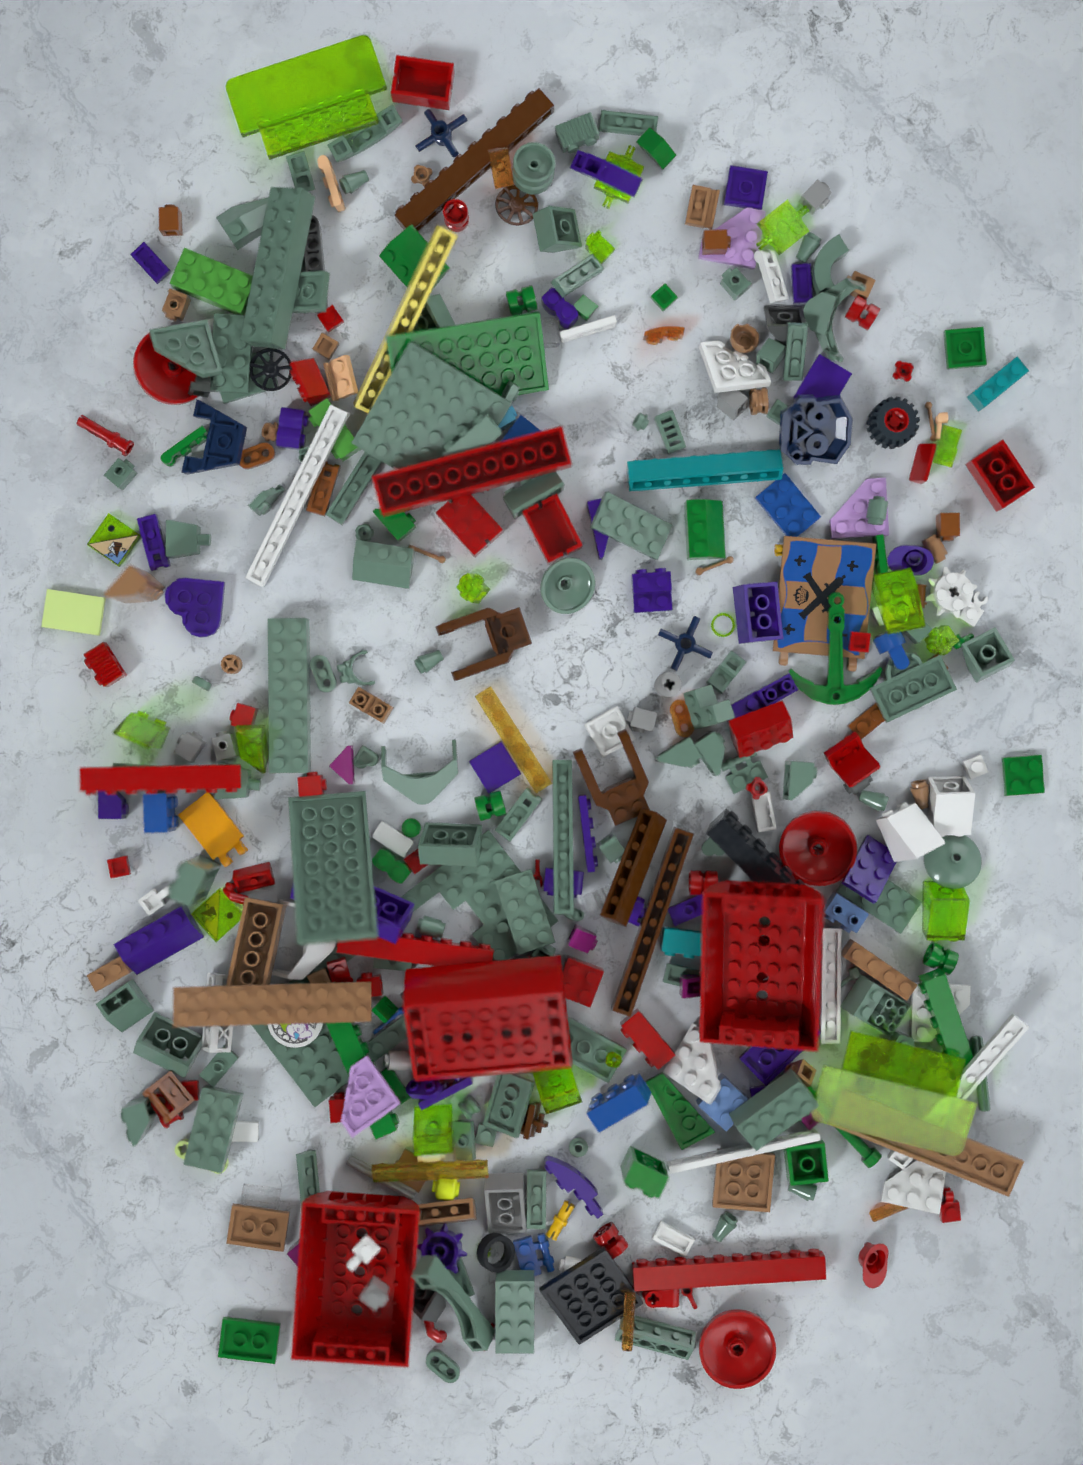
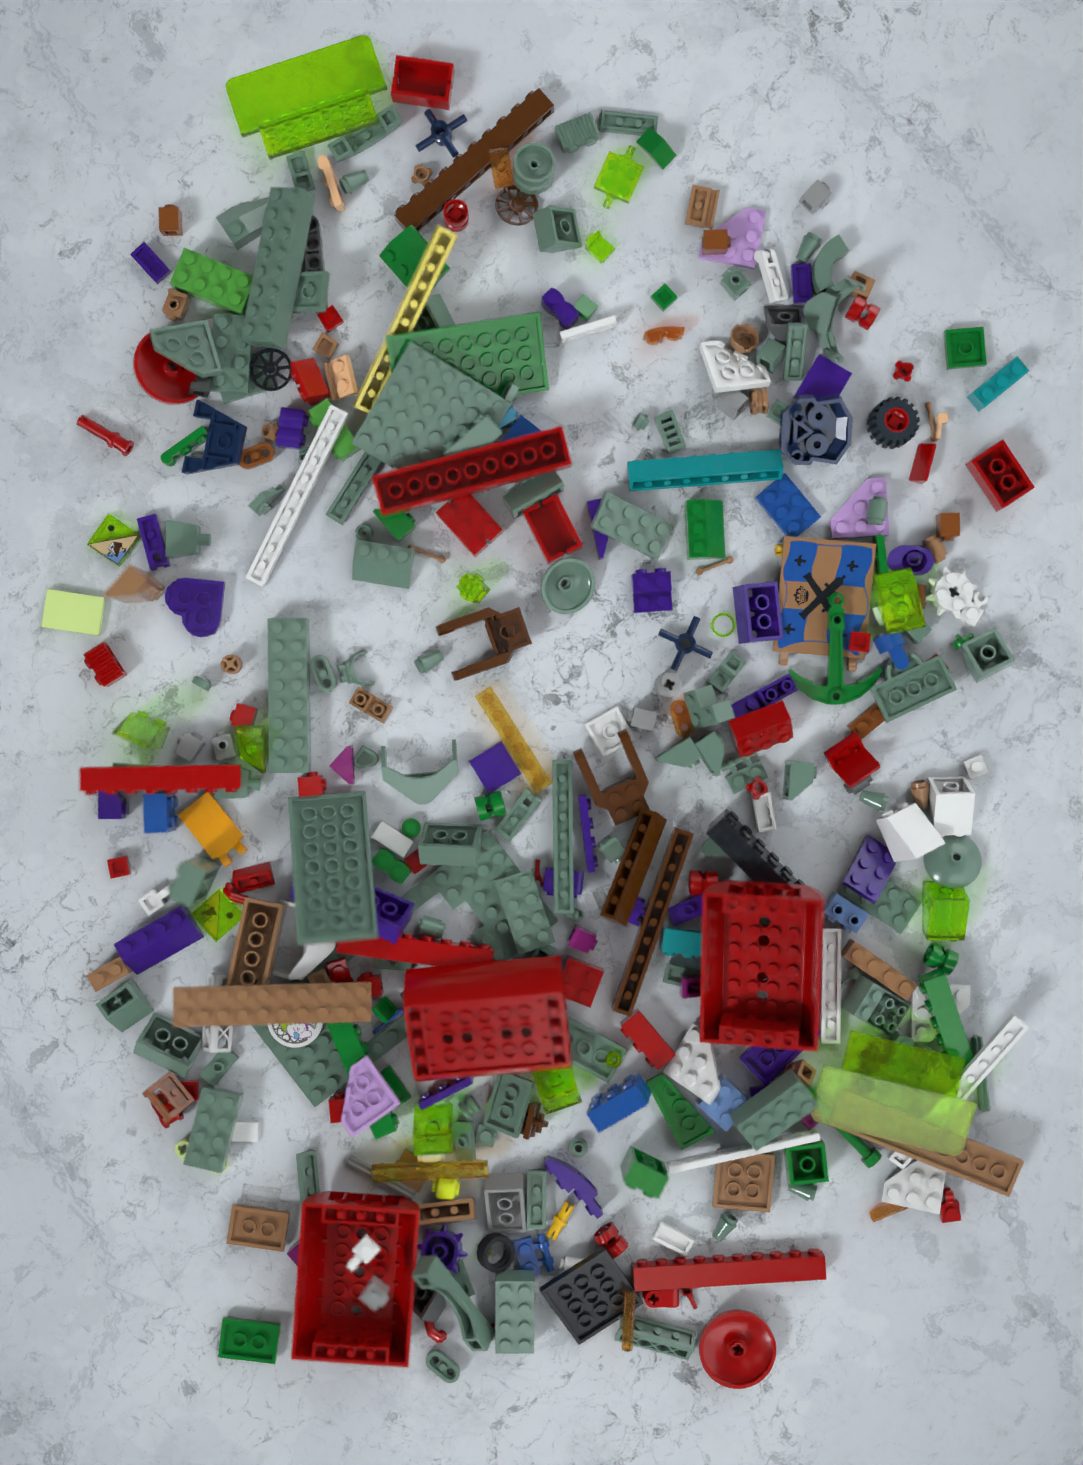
(121, 473): sand green brick -> none
(138, 1118): sand green slope -> none
(323, 490): dark orange plate -> none
(397, 1060): white brick -> none
(424, 1090): dark purple plate -> none
(528, 299): green wheel -> none
(577, 275): sand green tile -> none
(606, 173): dark purple slope -> none
(745, 187): dark purple tile -> none
(782, 227): clear neon green plate -> none
(818, 864): red dish -> none
(874, 1263): red piece -> none
(941, 640): clear neon green brick -> none
(947, 445): clear neon green slope -> none
(1023, 775): green plate -> none

